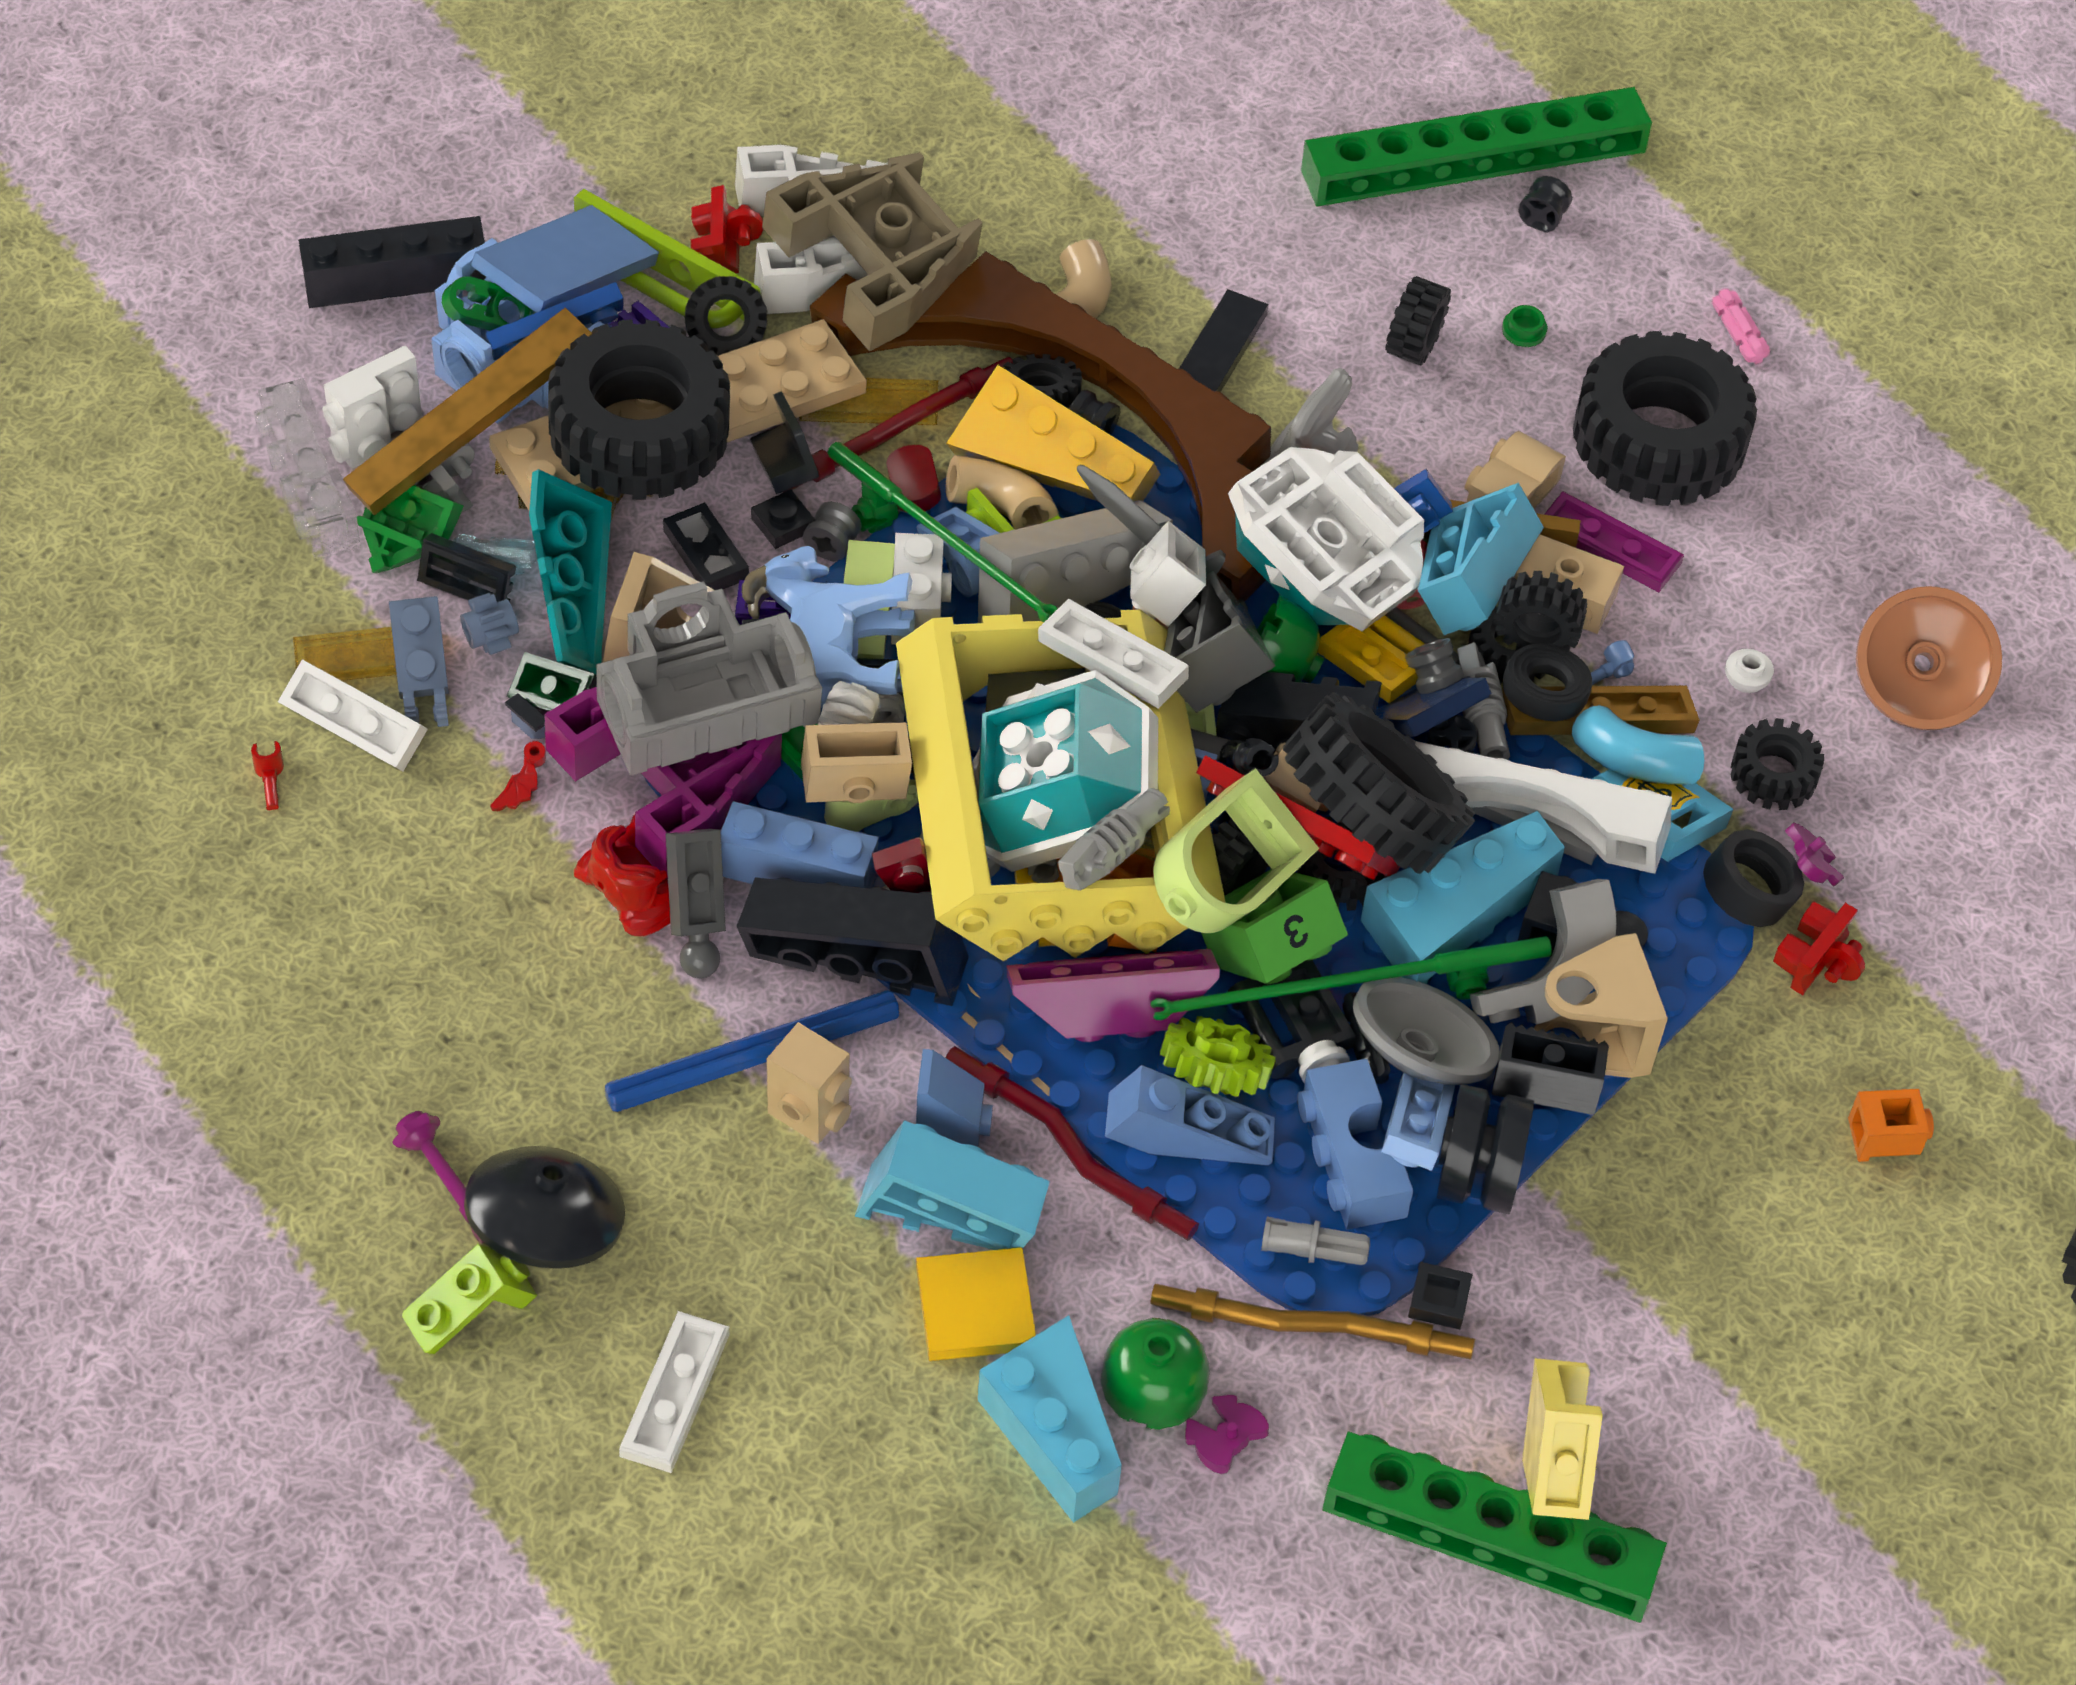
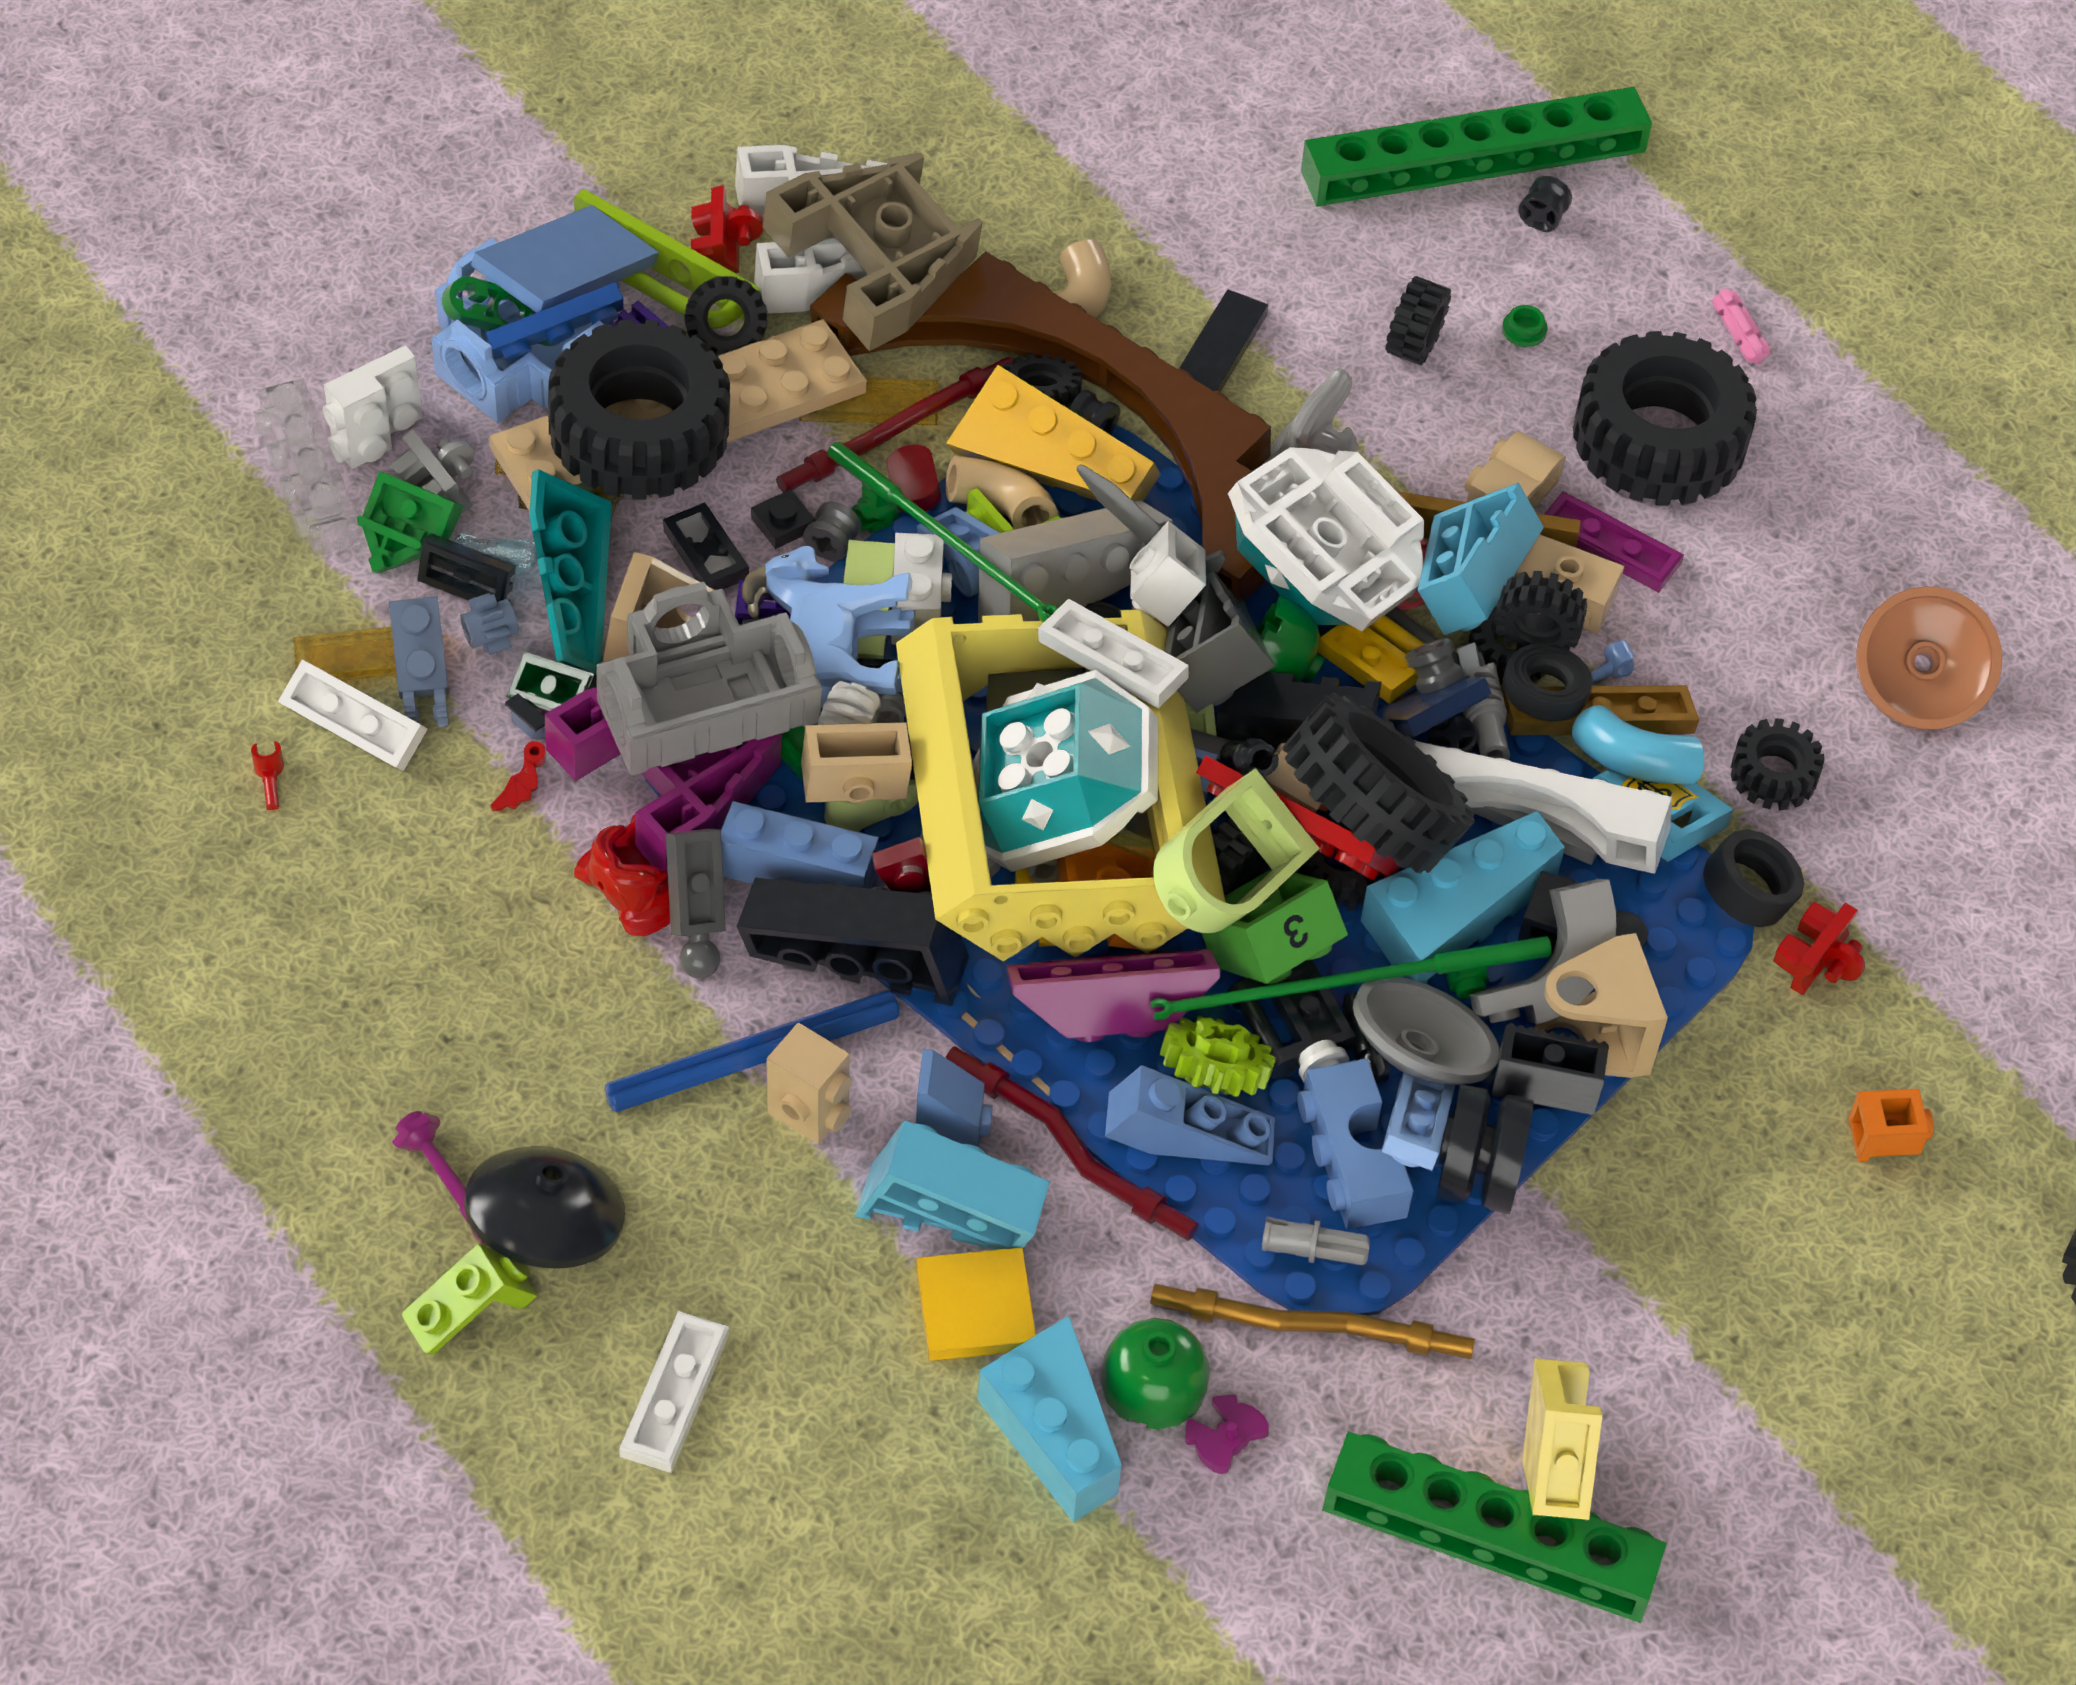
(386, 260): black brick -> none
(463, 414): pearl gold tile -> none
(785, 451): black panel -> none
(1112, 840): light grey hinge -> none
(1425, 498): blue tile -> none
(1440, 1295): black tile -> none
(1748, 679): white plate -> none
(1813, 855): magenta piece -> none

